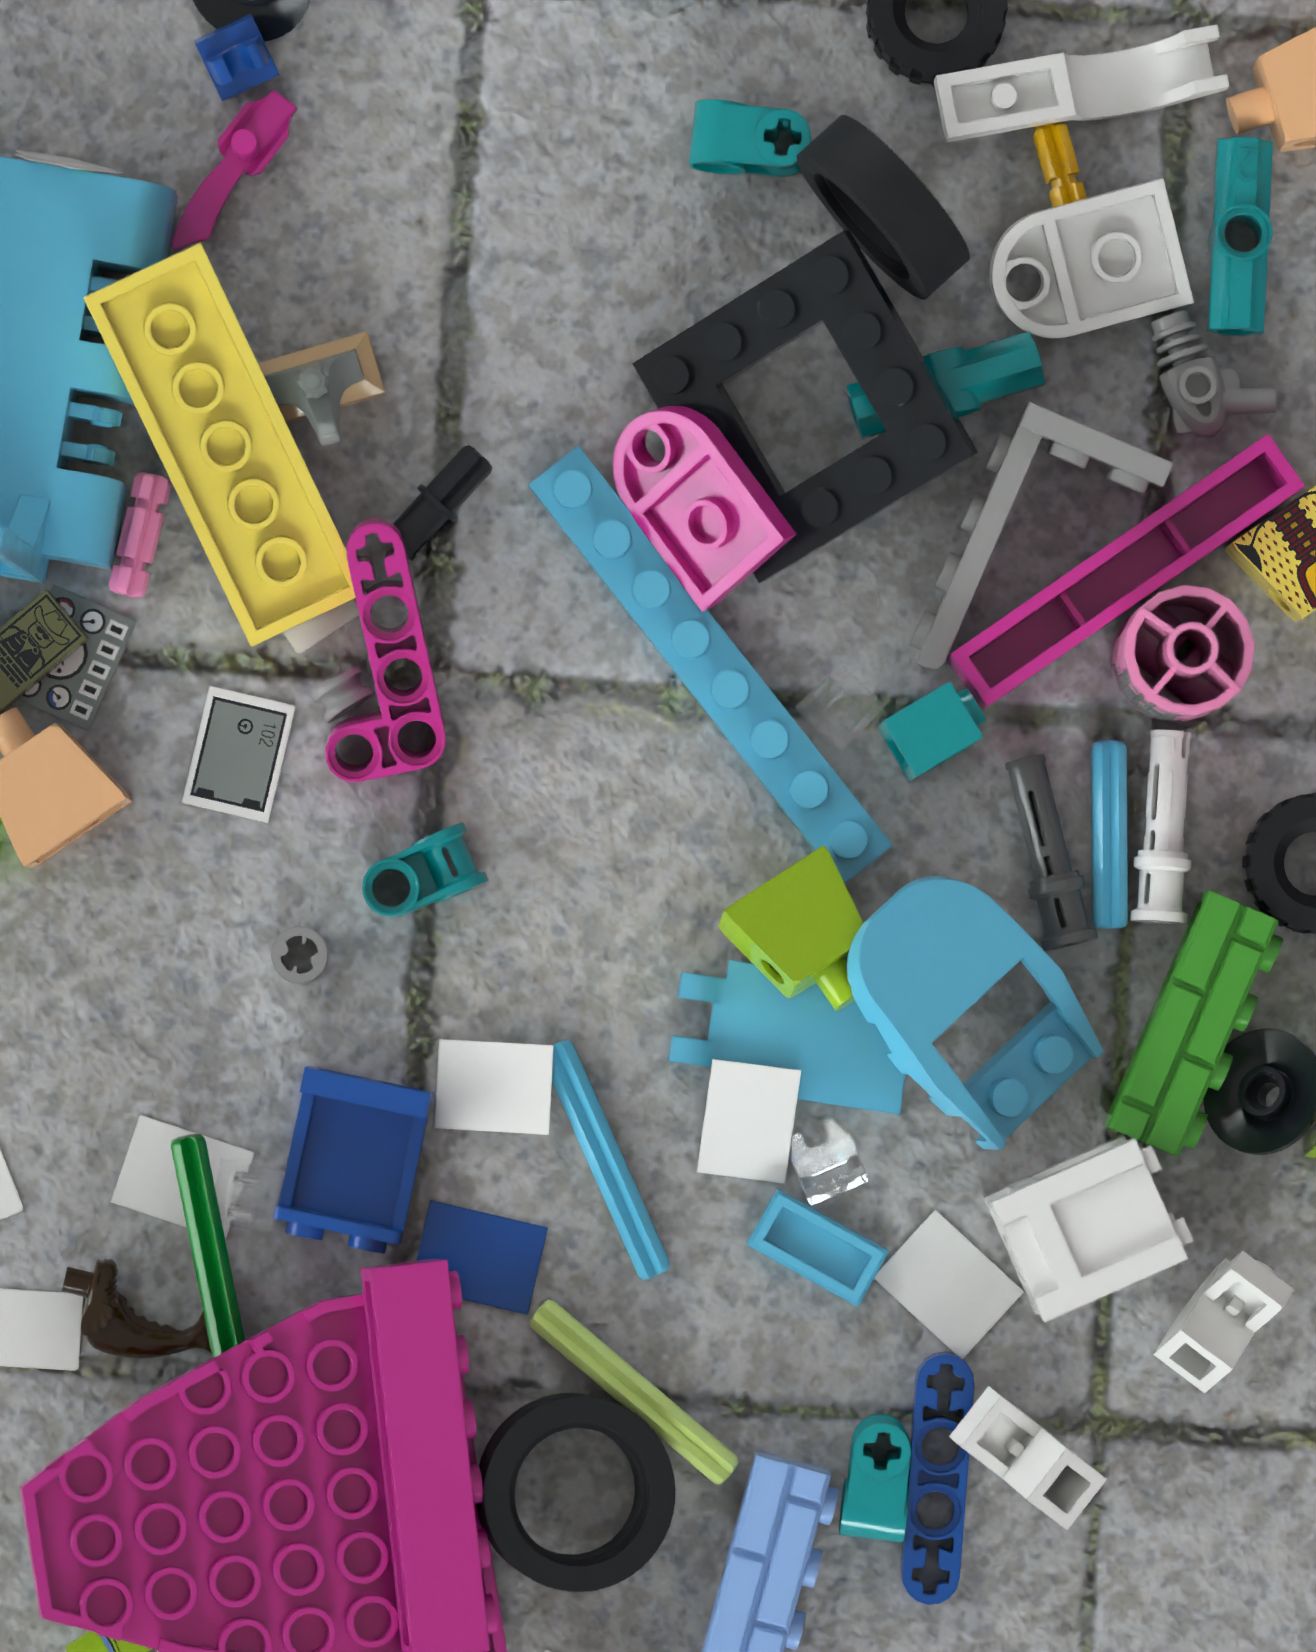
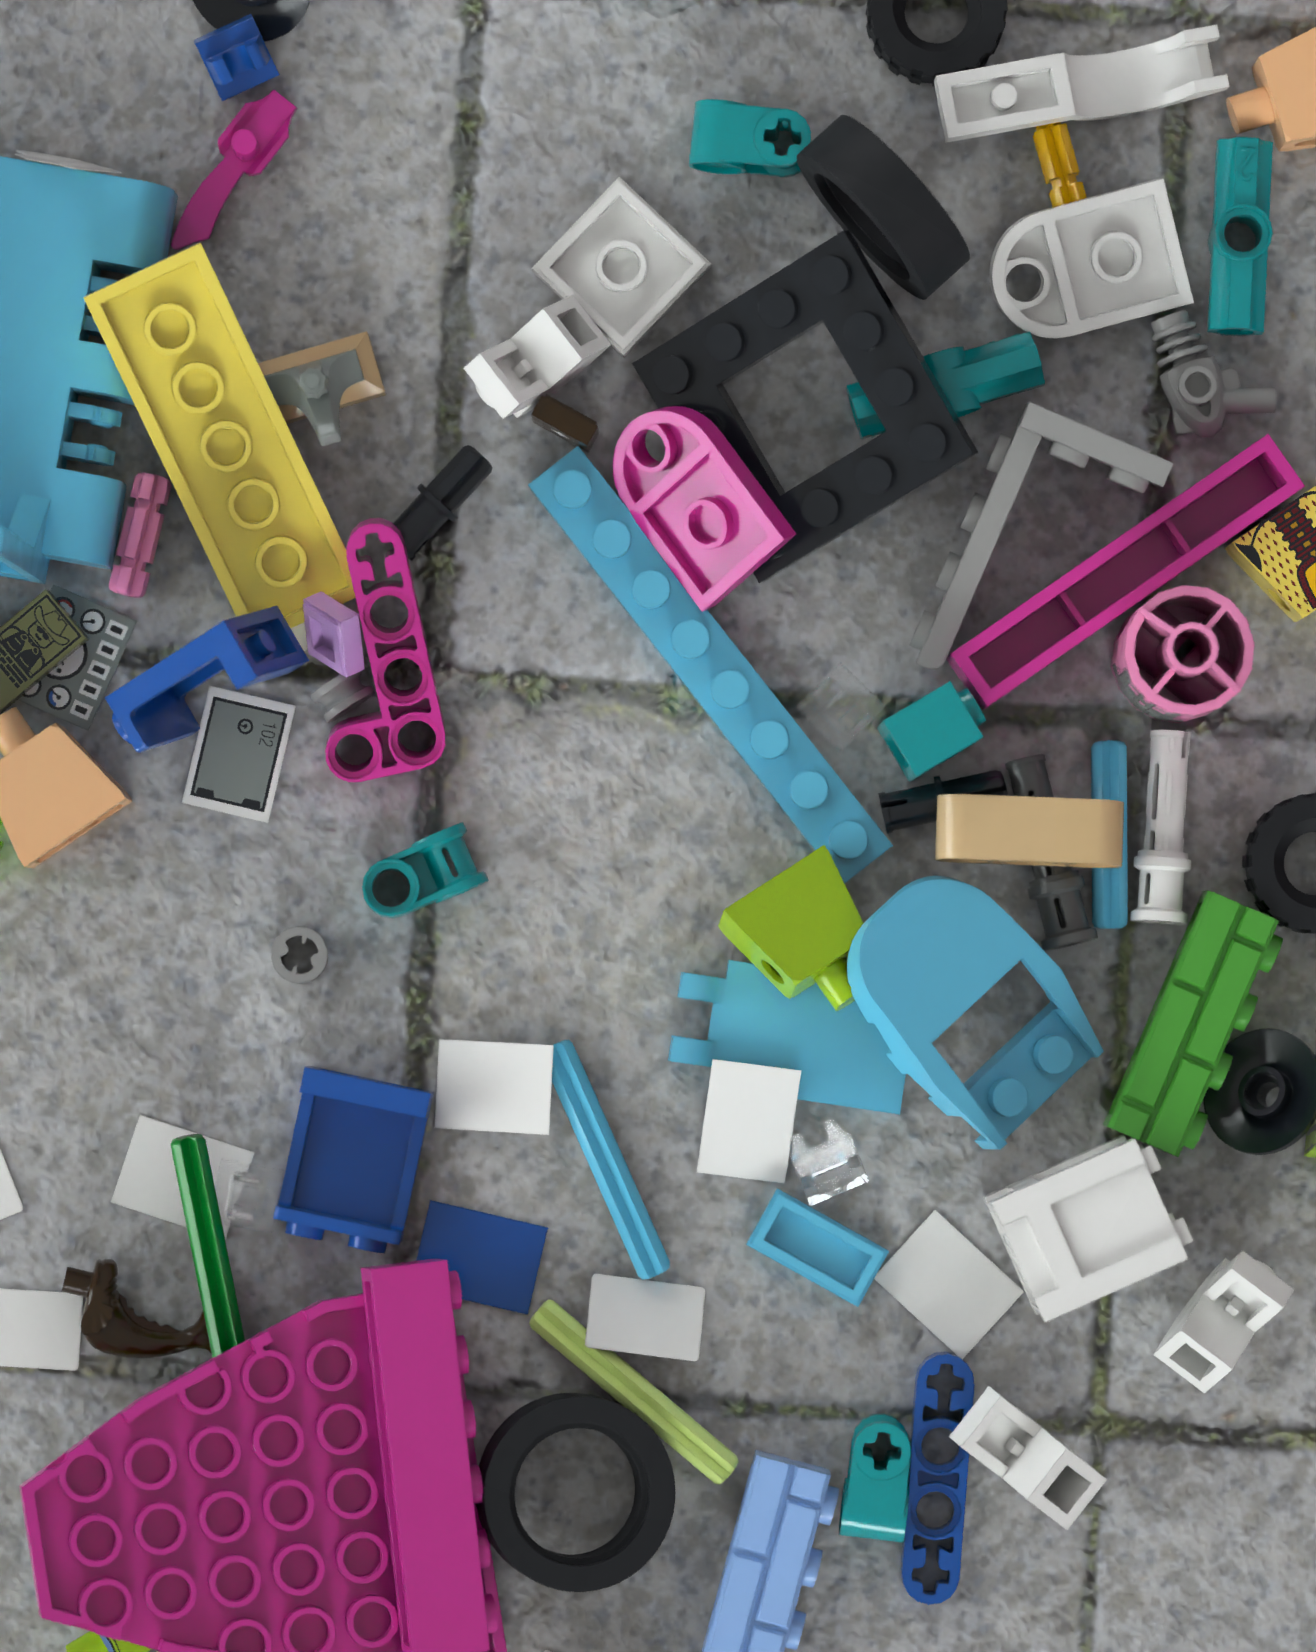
(248, 647): none -> blue panel
(333, 634): none -> lavender tile
(537, 358): none -> white brick
(565, 422): none -> dark brown tile
(622, 266): none -> white tile
(645, 1317): none -> white sticker
(919, 804): none -> black axle
(1029, 831): none -> tan beam

